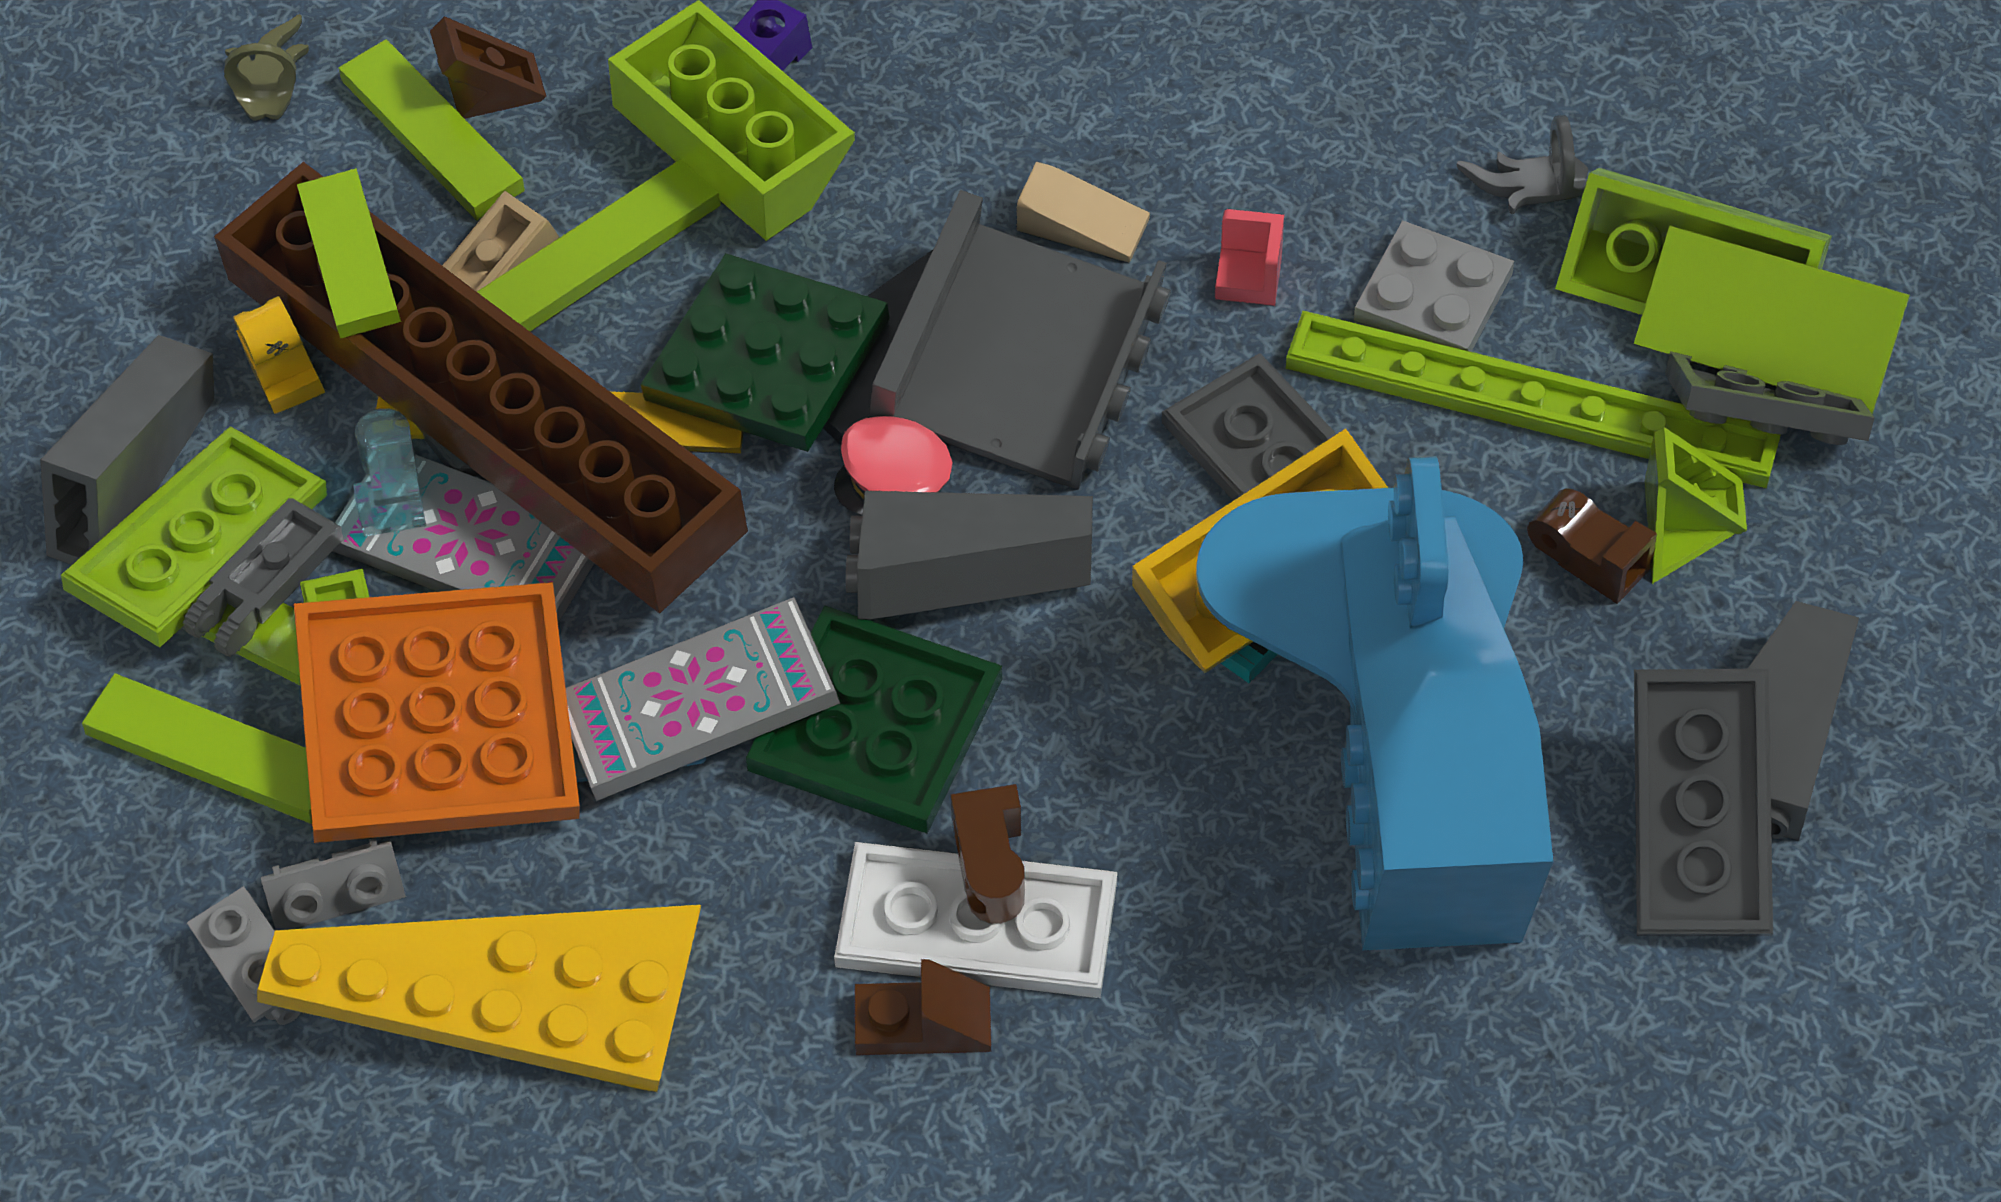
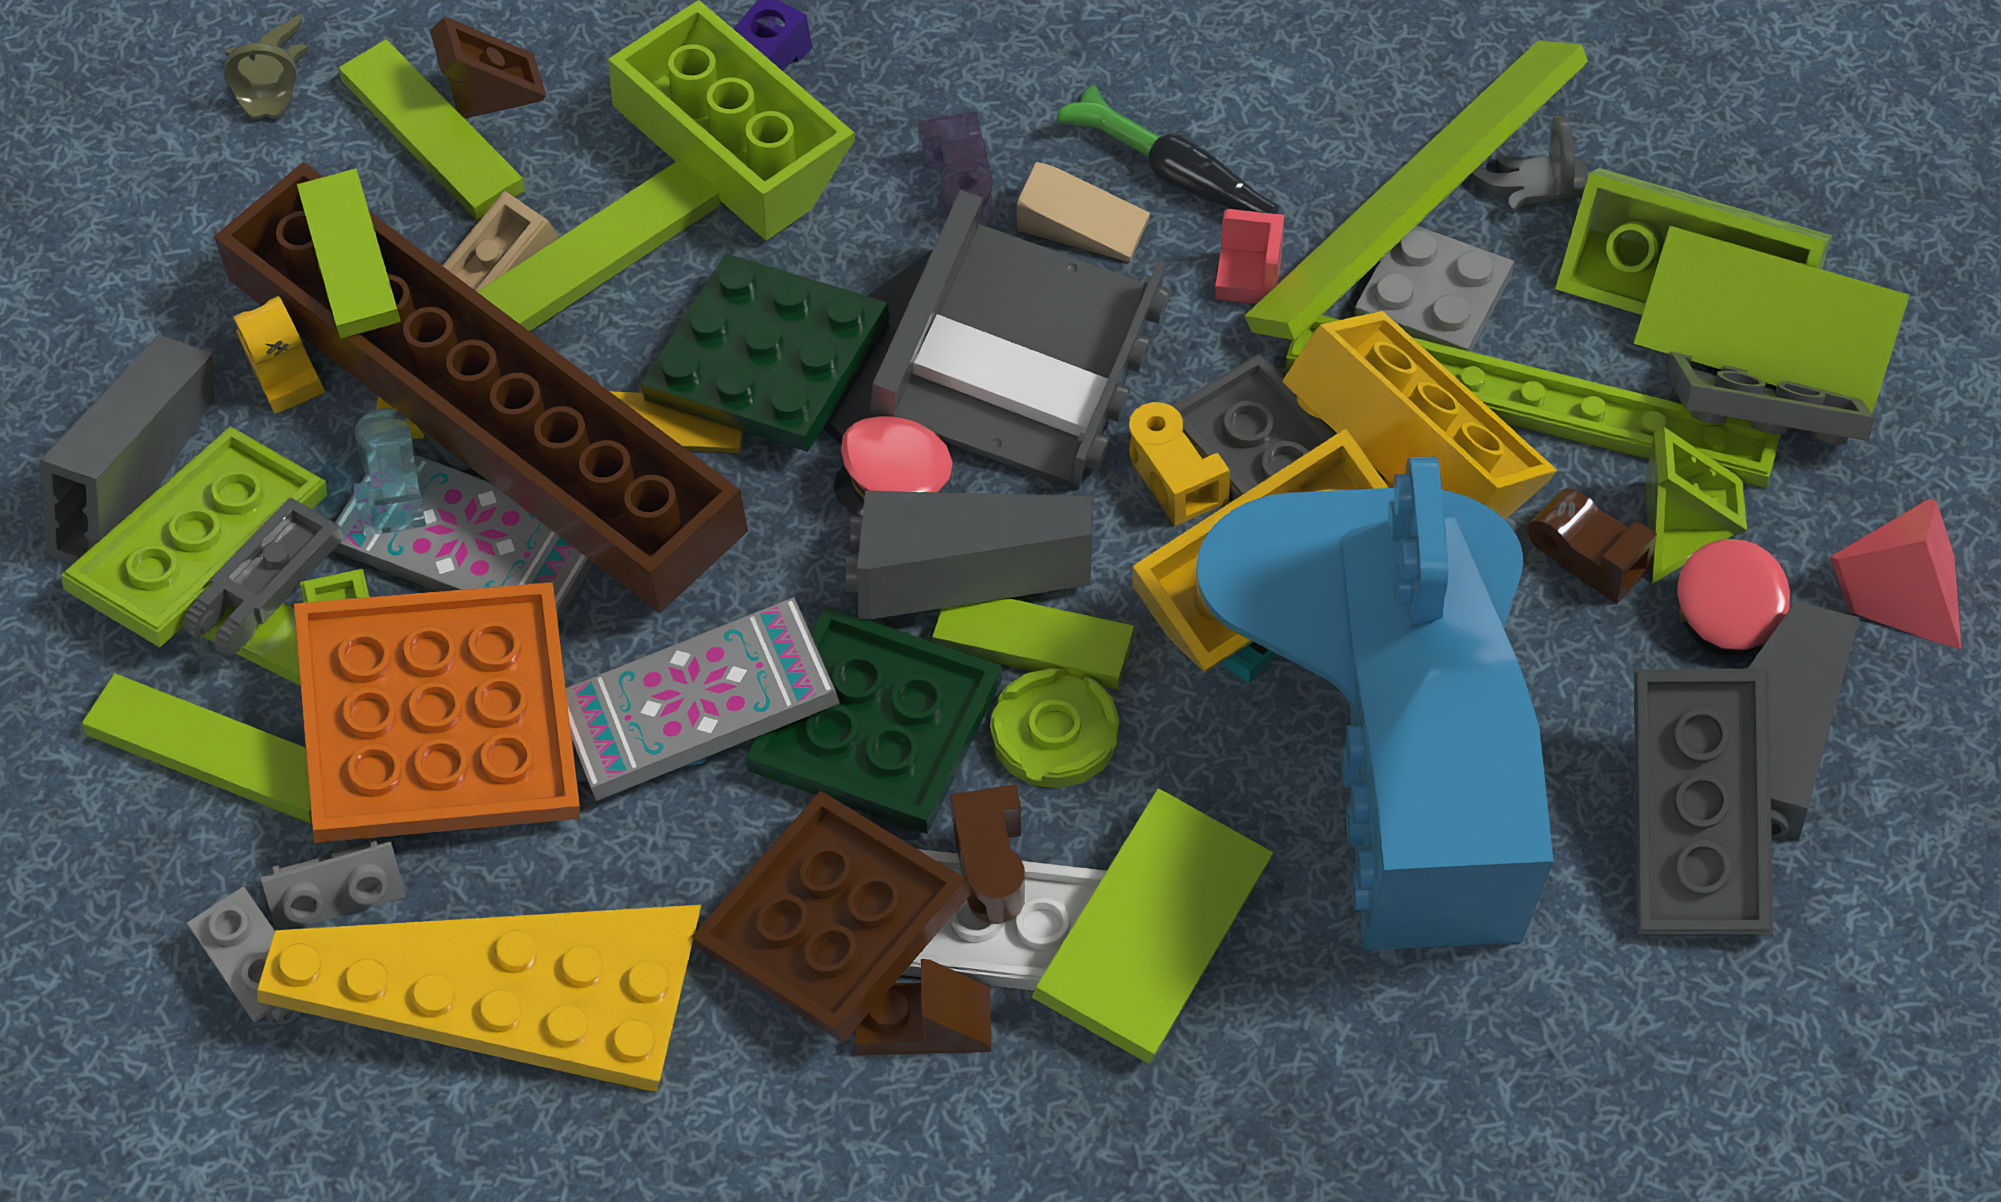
(832, 915): none -> reddish brown plate
(959, 152): none -> clear purple leg
(1009, 375): none -> white tile
(1038, 638): none -> lime tile
(1053, 749): none -> lime tile
(1152, 926): none -> lime tile
(1170, 156): none -> black piece
(1172, 466): none -> yellow leg
(1408, 405): none -> yellow slope
(1415, 190): none -> lime tile
(1732, 596): none -> coral piece
(1904, 576): none -> coral slope

